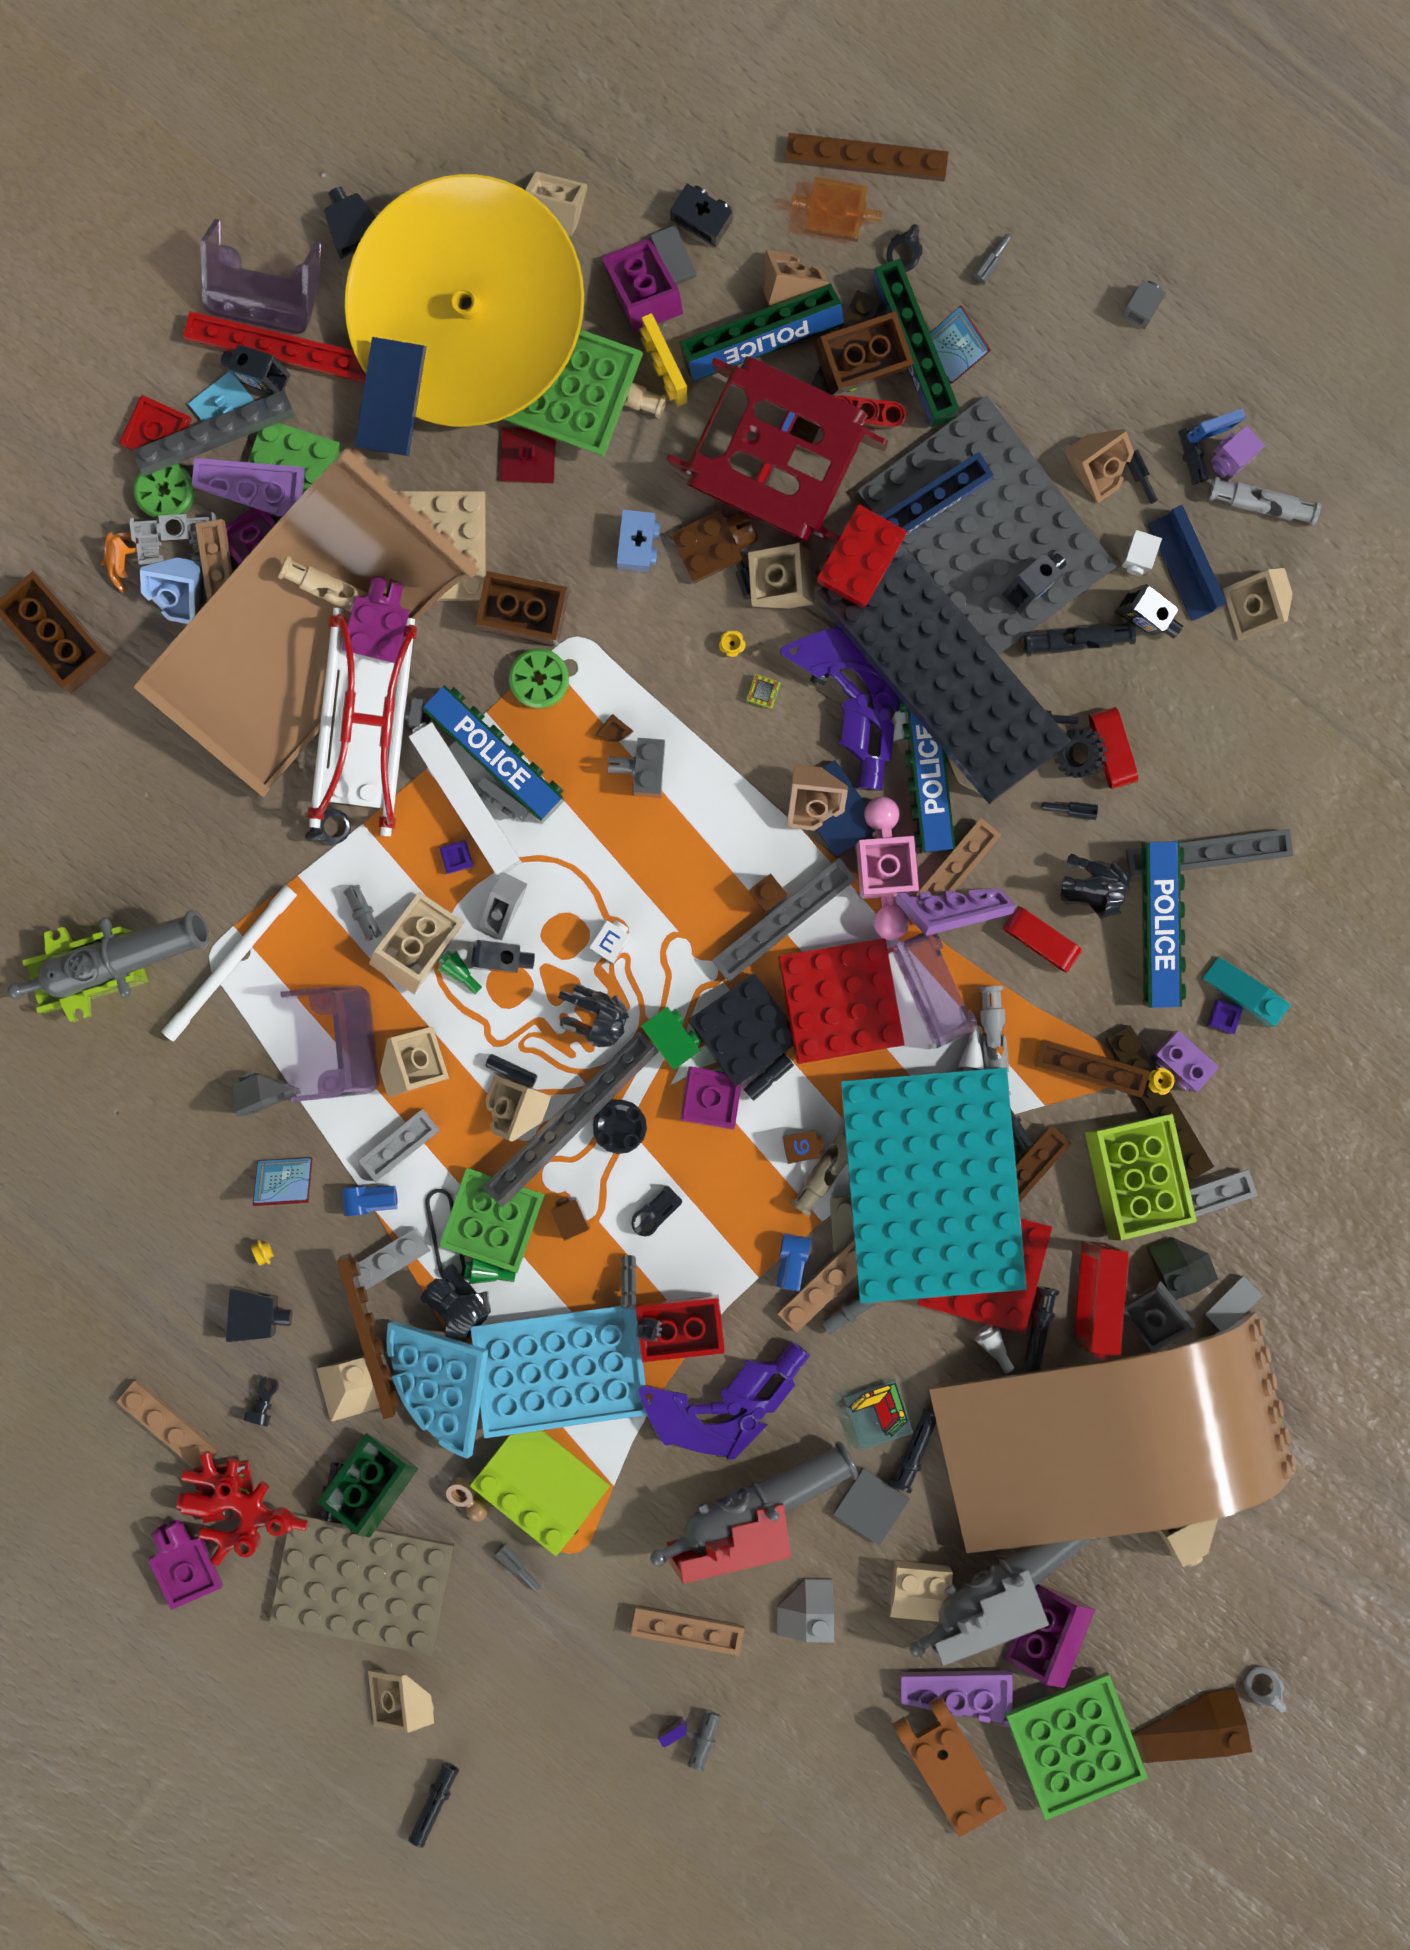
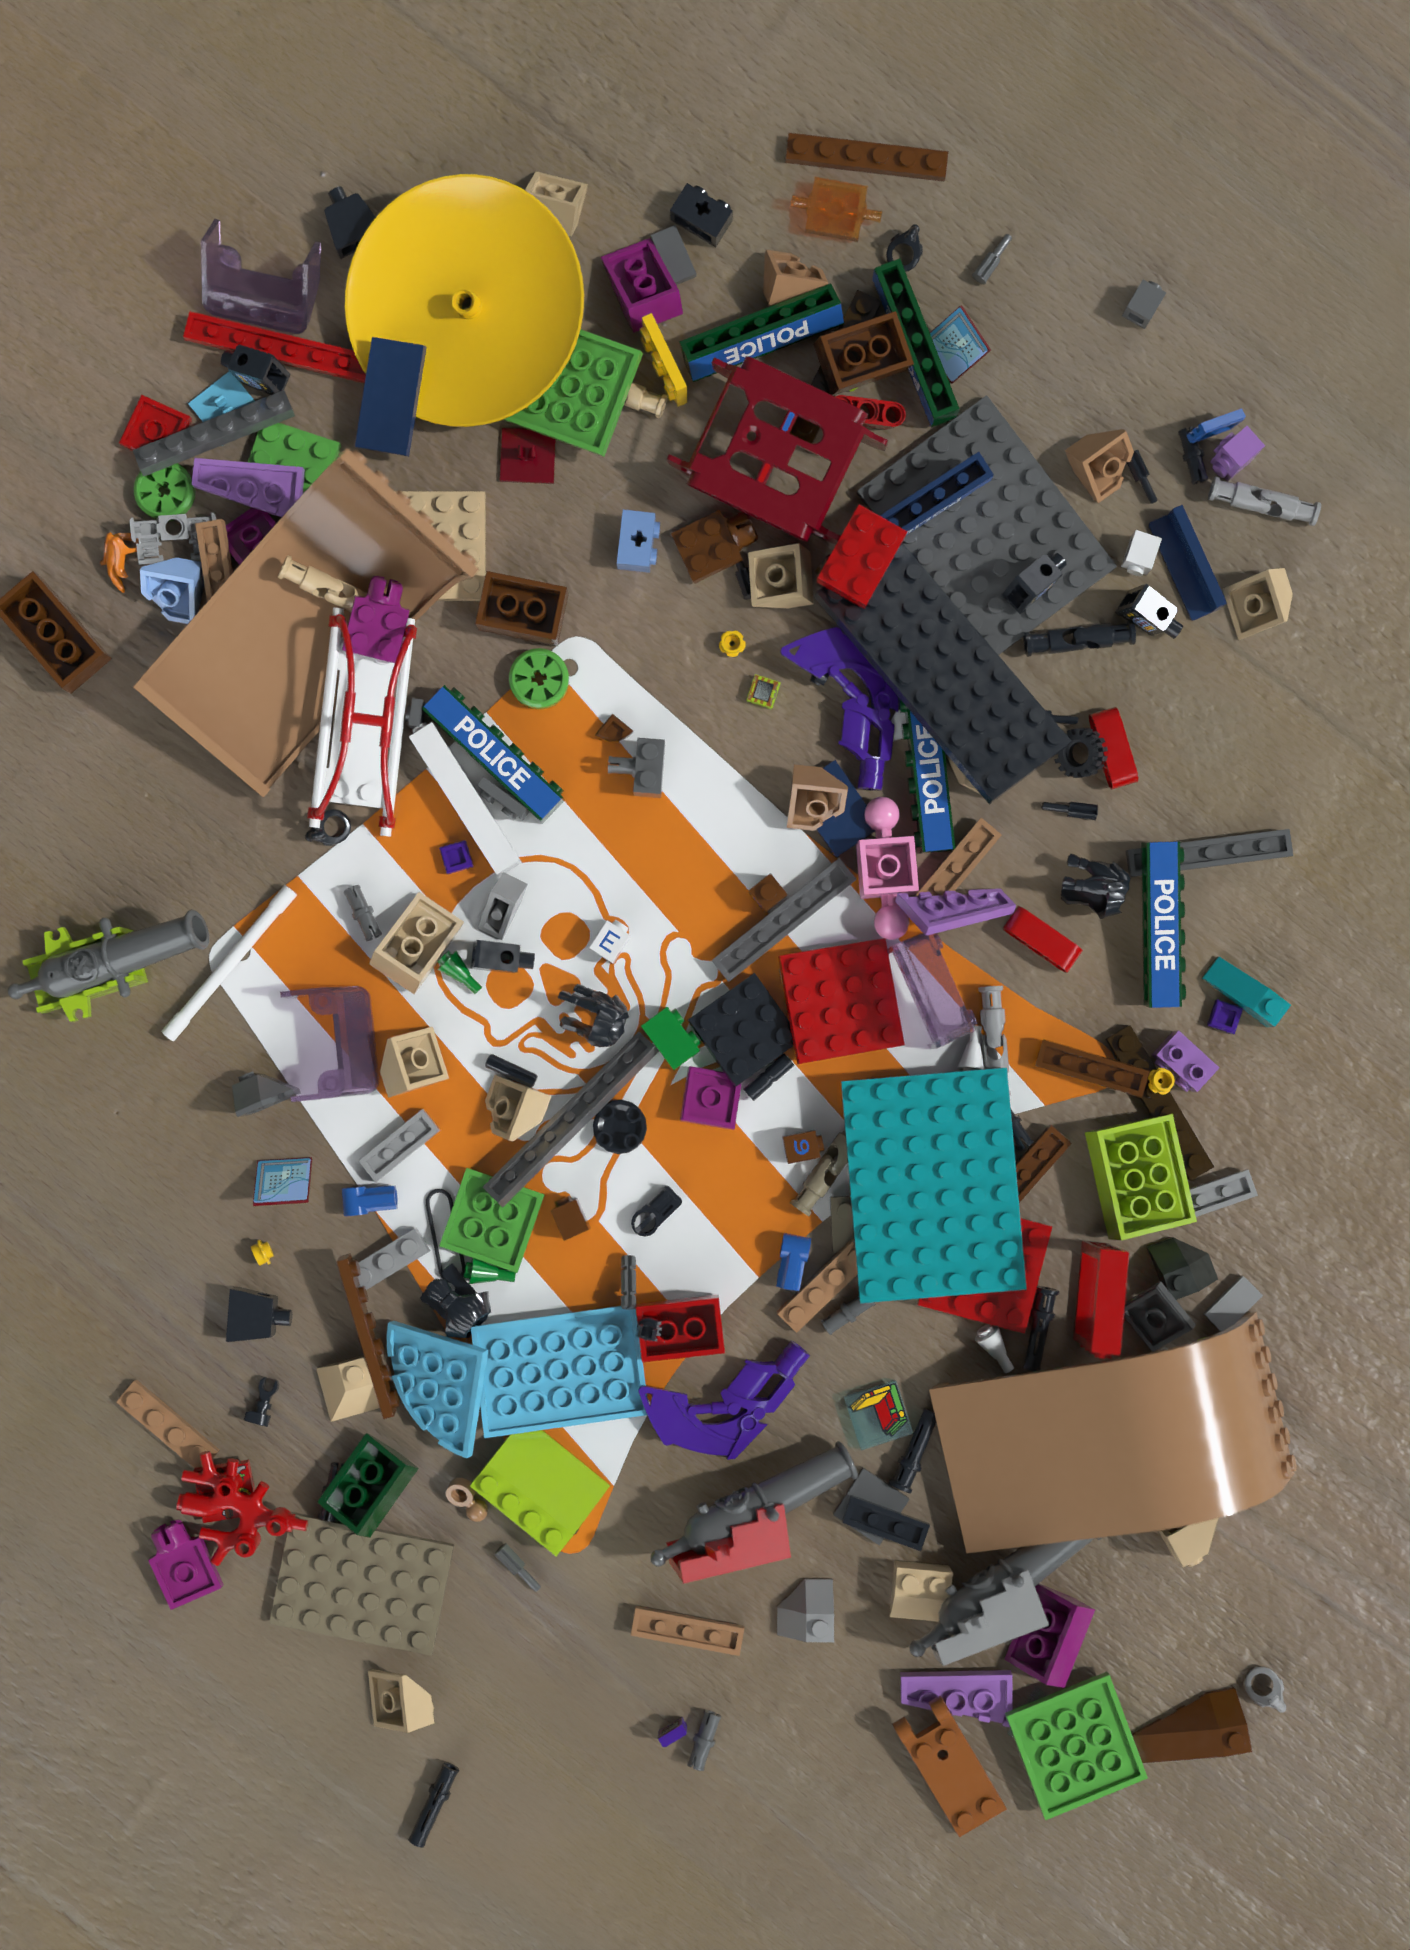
(886, 1523): none -> black plate

